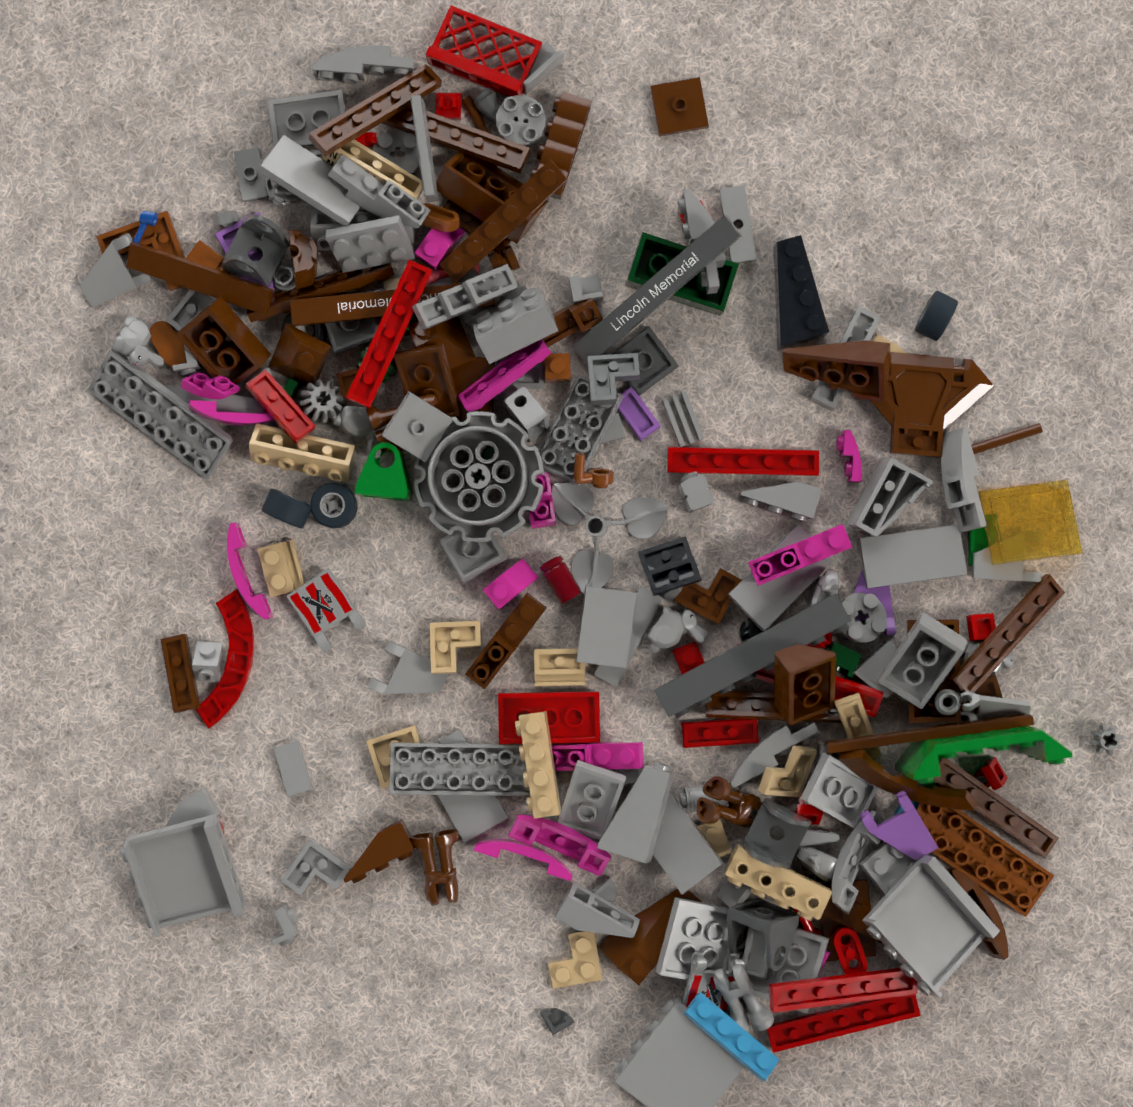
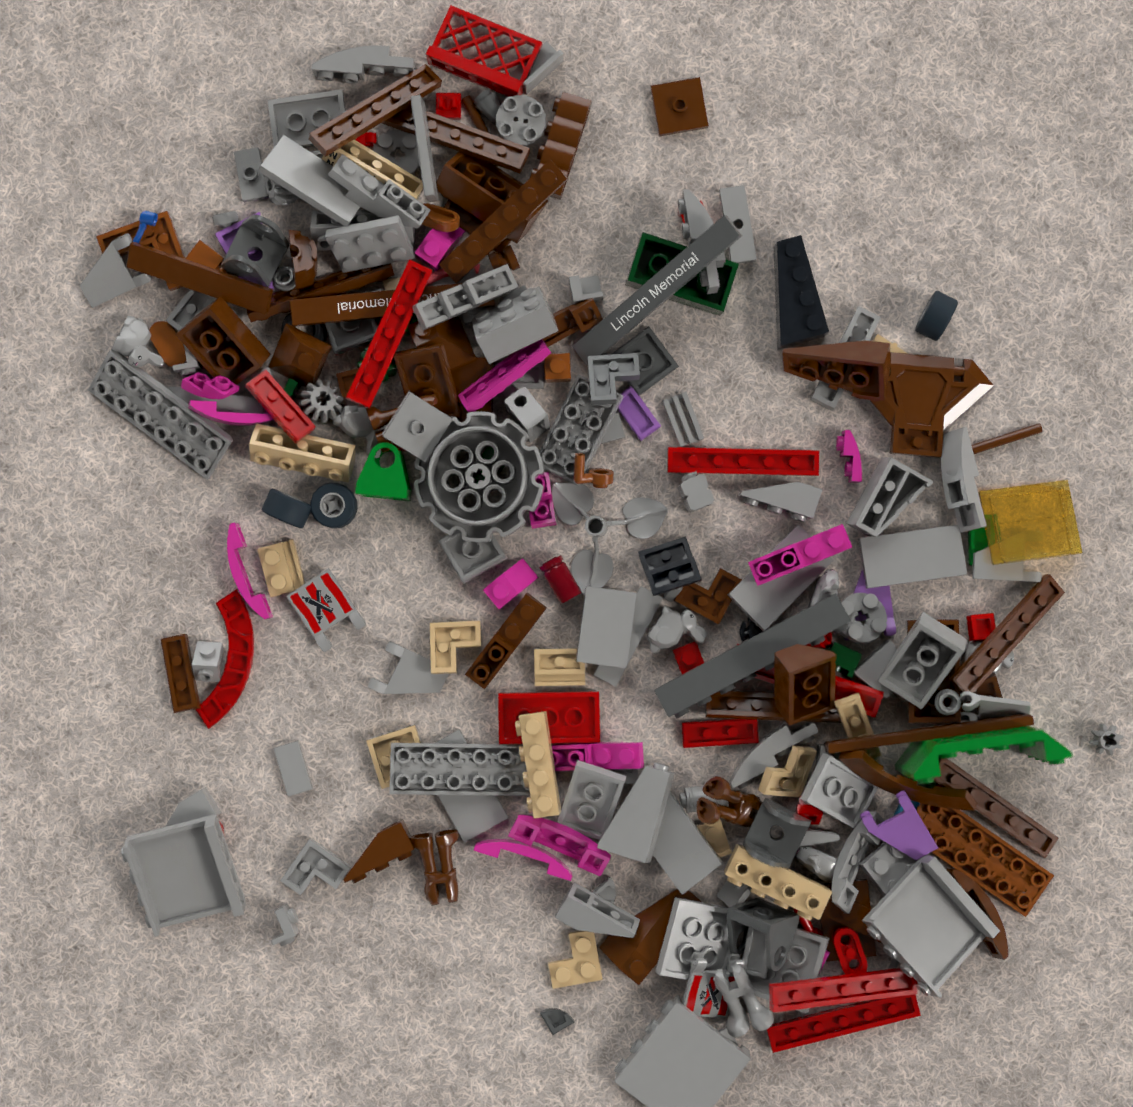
(731, 1036): dark azure plate -> none
(994, 774): red tile -> none

